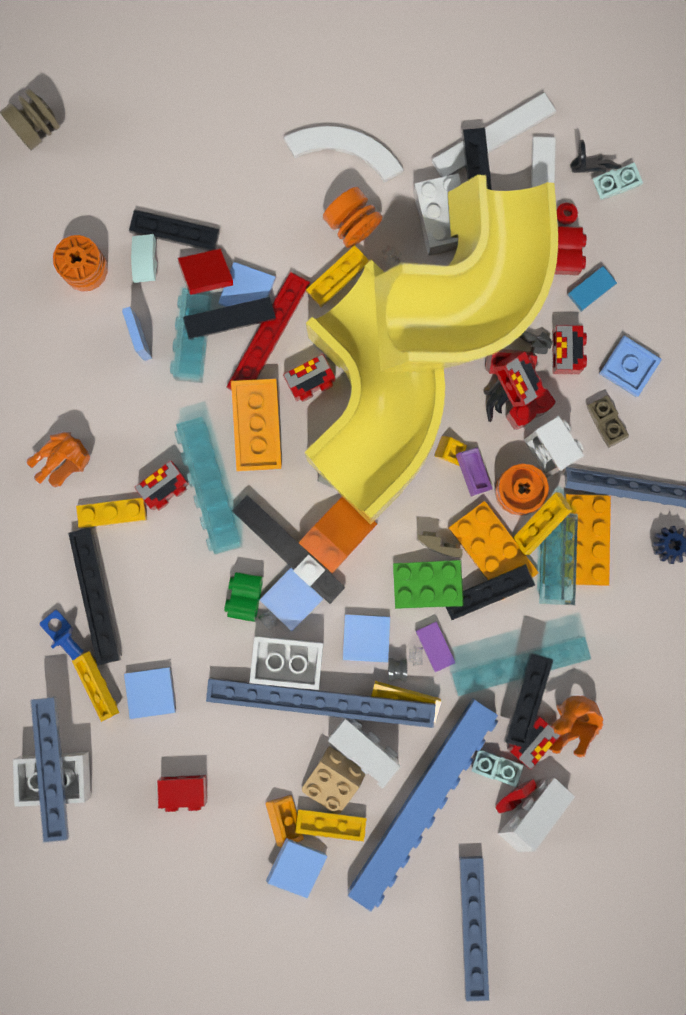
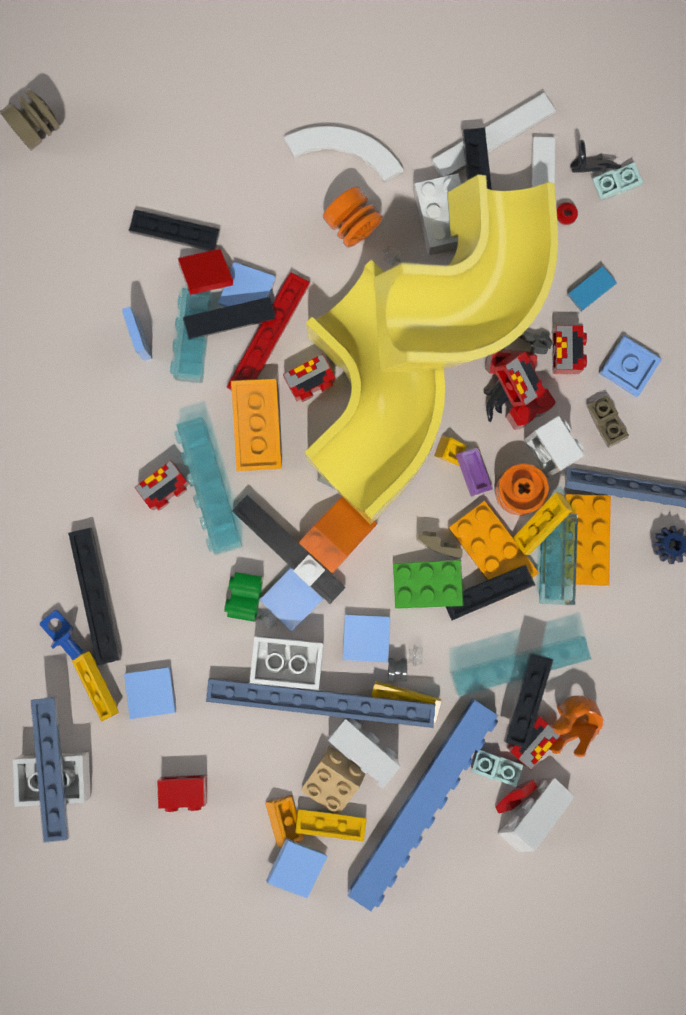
(58, 448): orange piece -> none
(81, 275): orange wheel -> none
(111, 513): yellow plate -> none
(143, 258): light aqua slope -> none
(337, 276): yellow plate -> none
(435, 646): medium lavender tile -> none
(474, 928): sand blue plate -> none
(570, 254): red brick -> none

